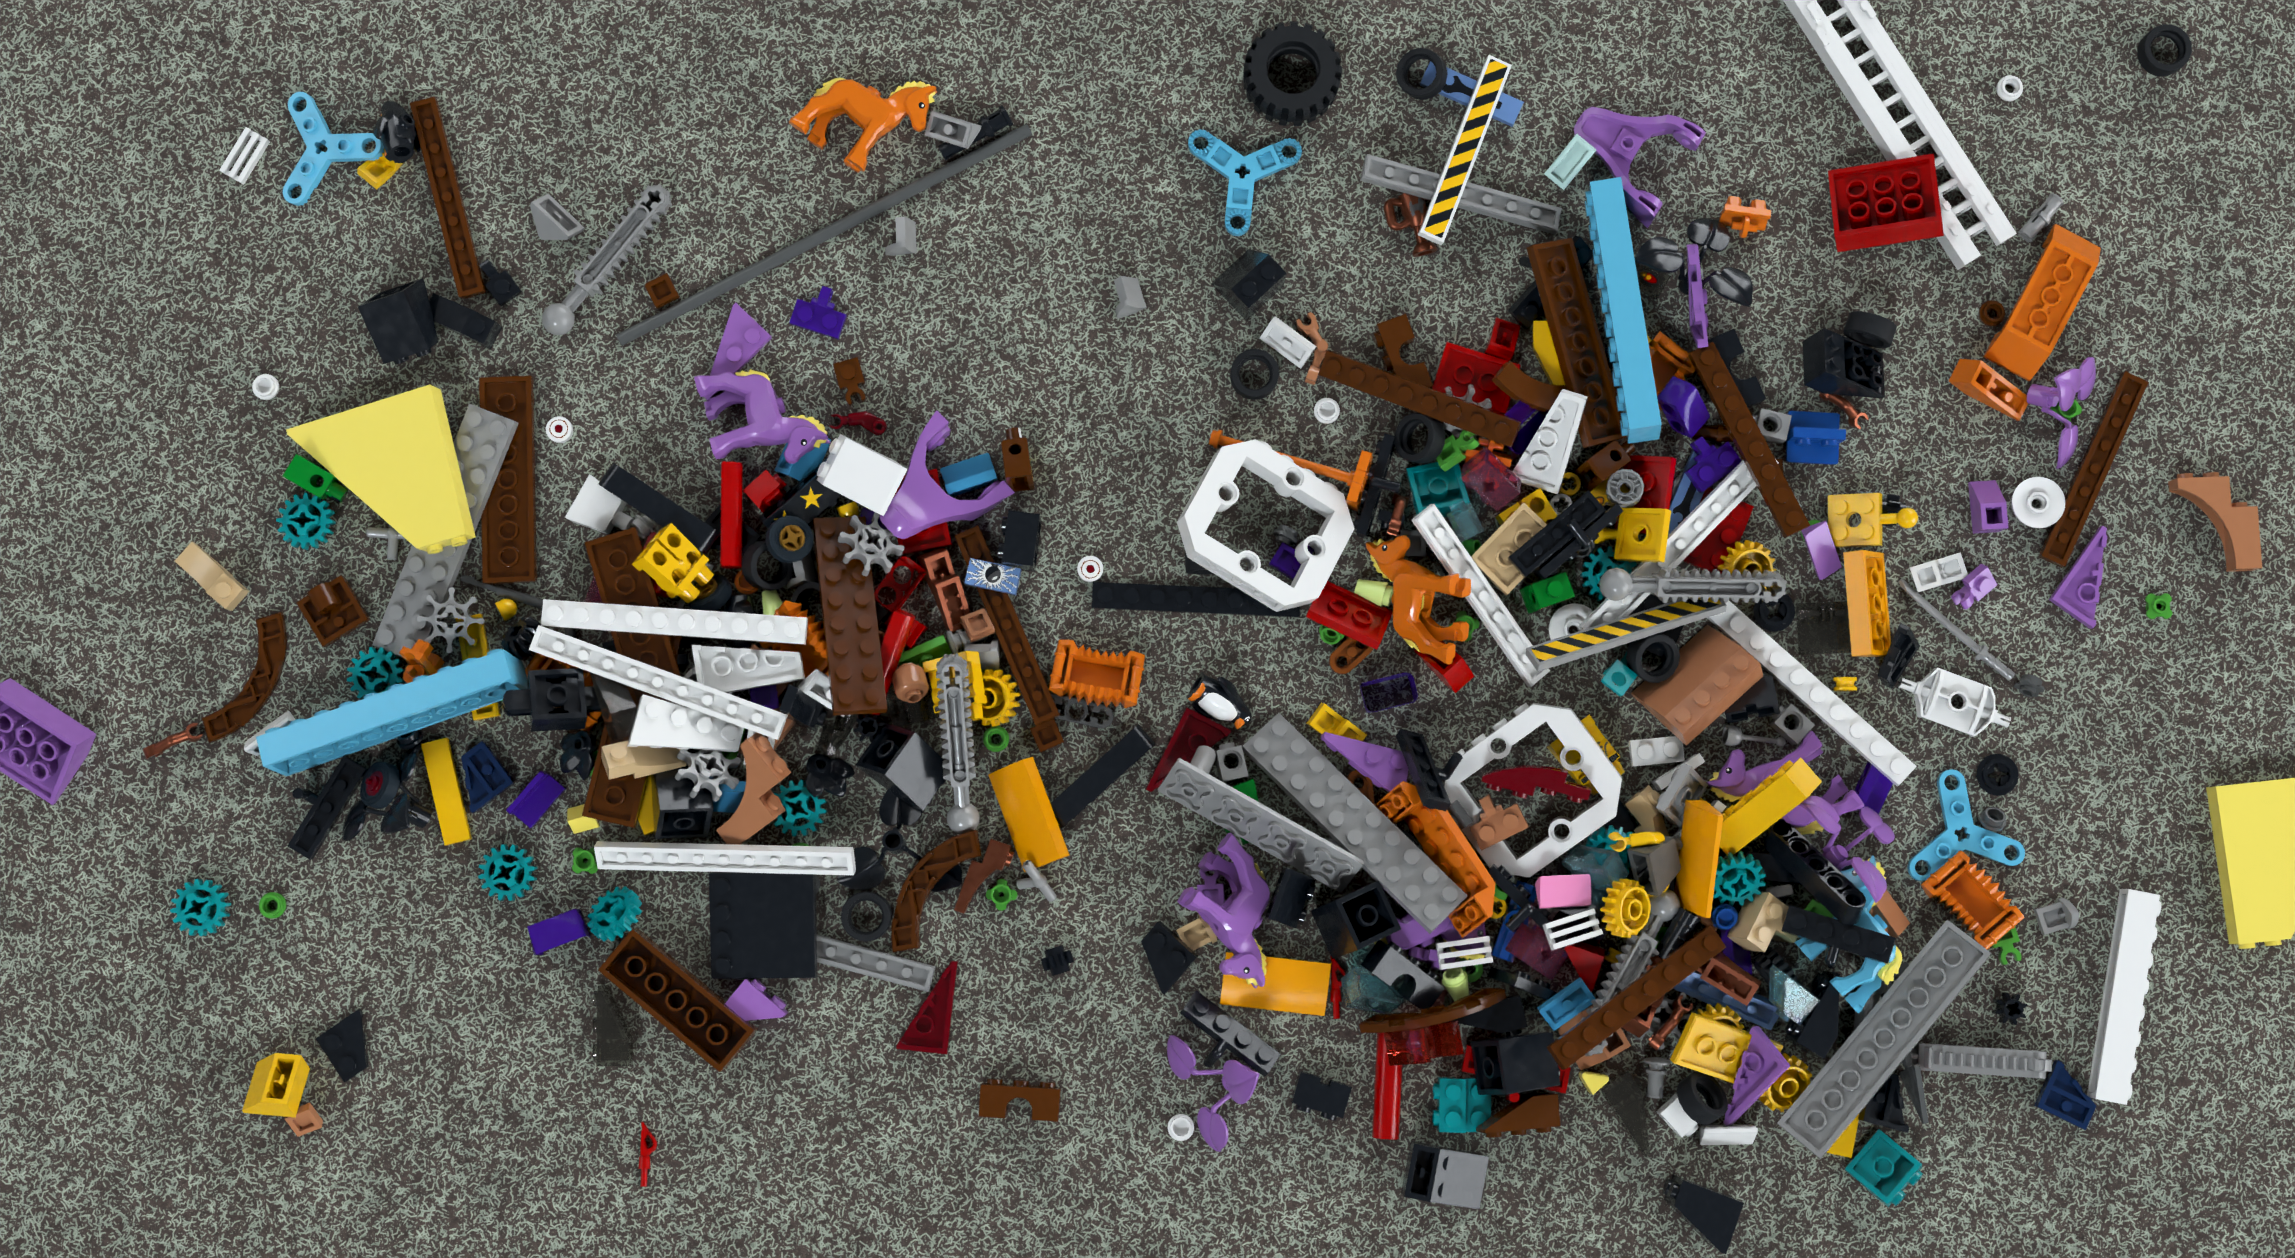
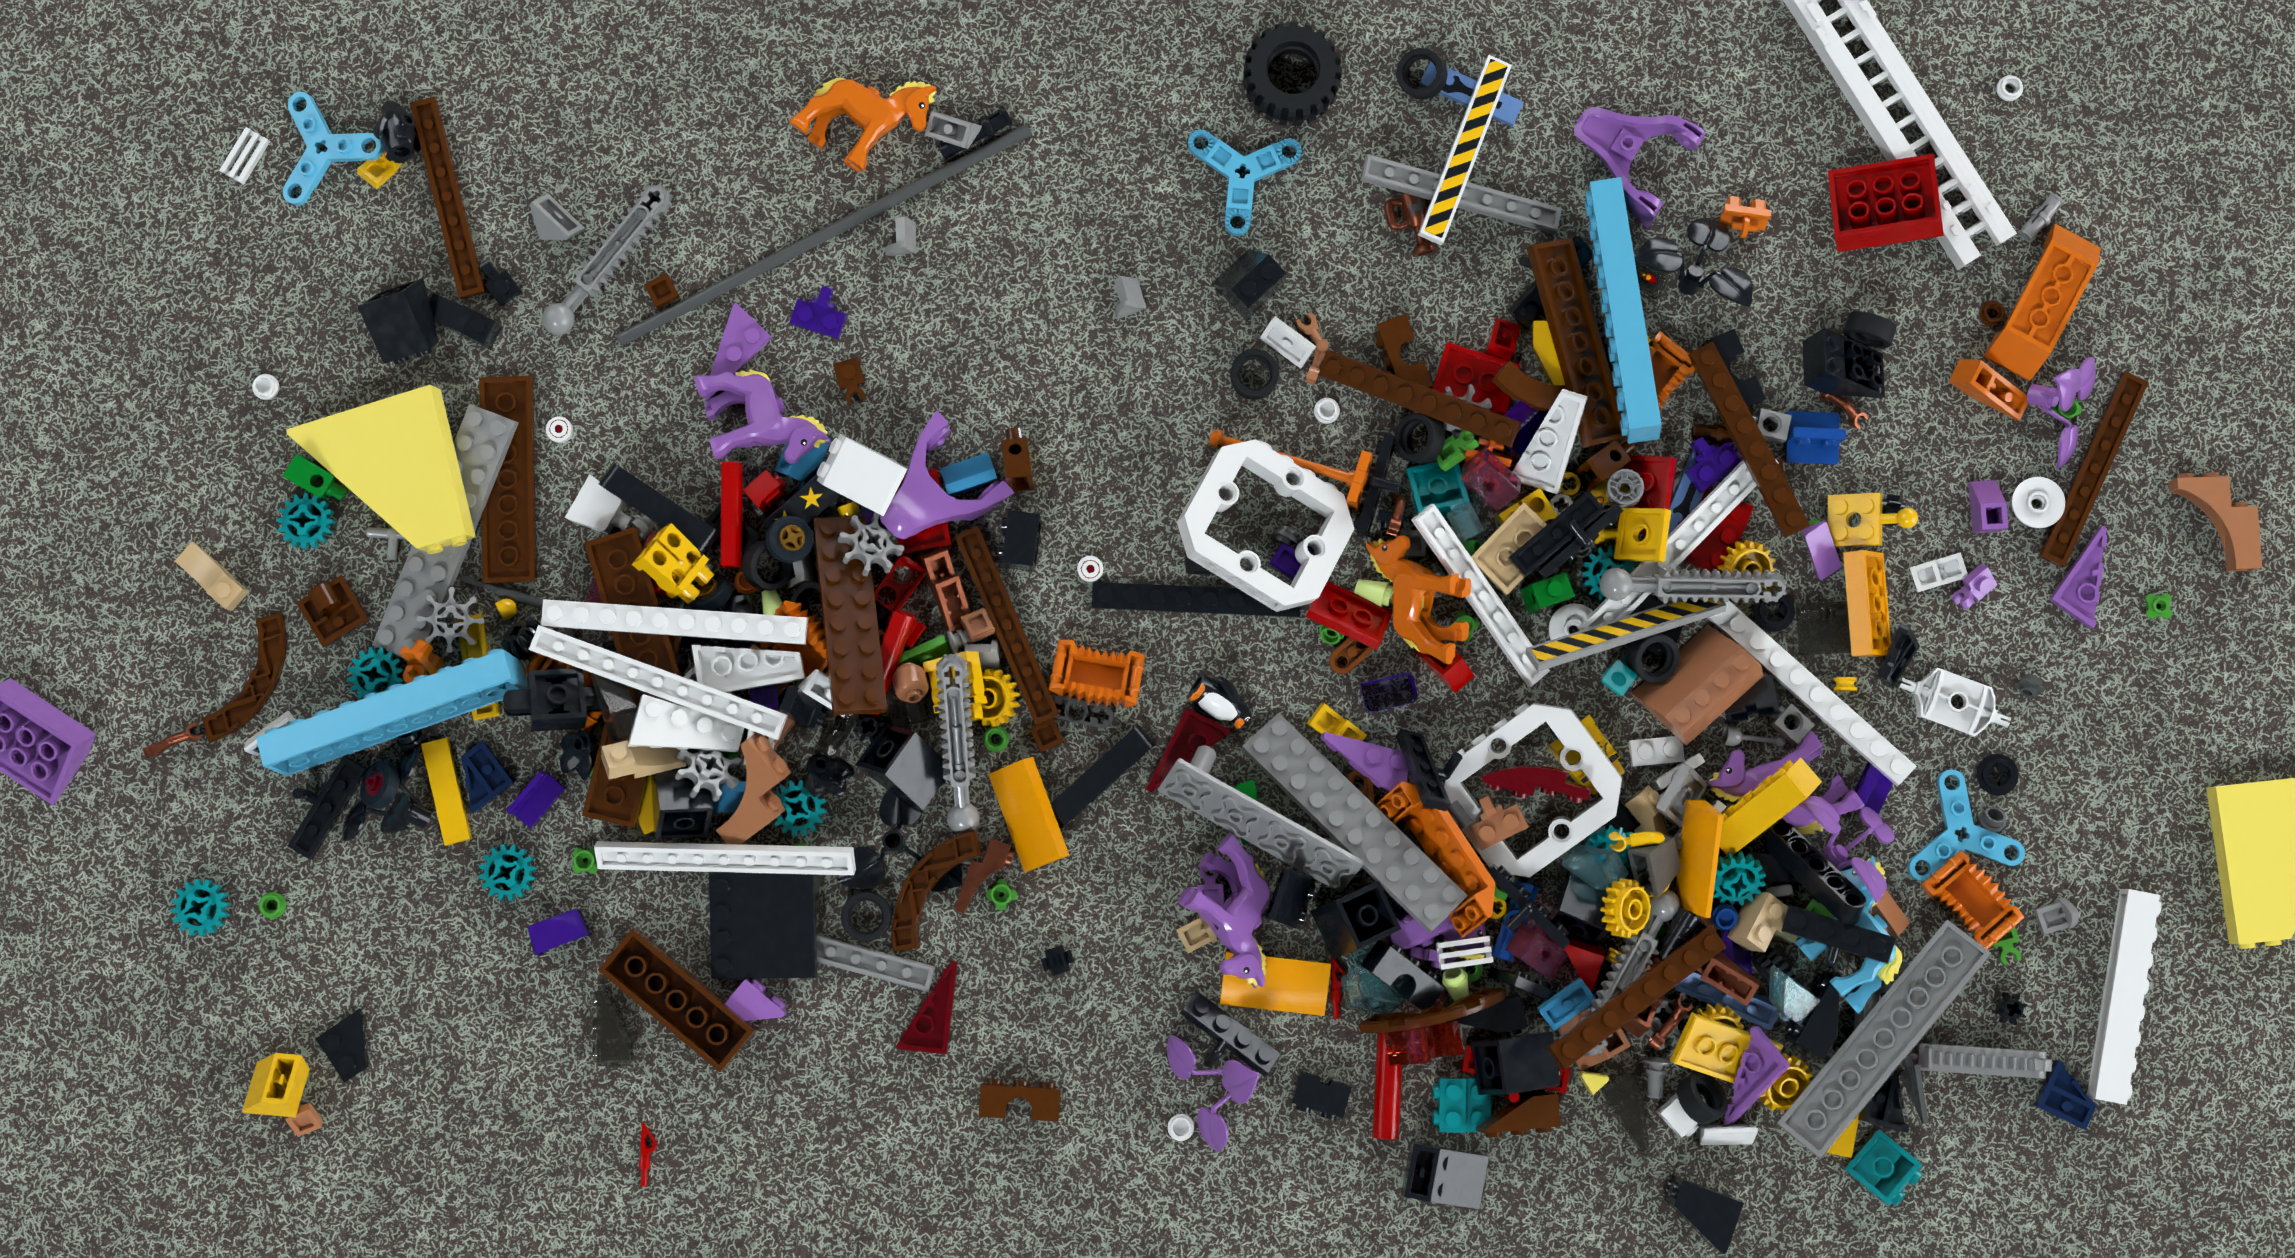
(578, 822): light yellow slope -> none
(614, 913): teal gear -> none
(865, 419): dark red arm -> none
(993, 576): tile -> none
(1036, 880): light grey piece -> none
(1167, 955): black wing -> none
(1224, 773): light grey brick -> none
(1563, 891): bright pink slope -> none
(1570, 161): light aqua tile -> none
(1593, 922): white tile -> none
(1683, 407): dark purple piece -> none
(1697, 298): medium lavender wing -> none
(1981, 652): light grey sword -> none
(2147, 59): black tyre -> none

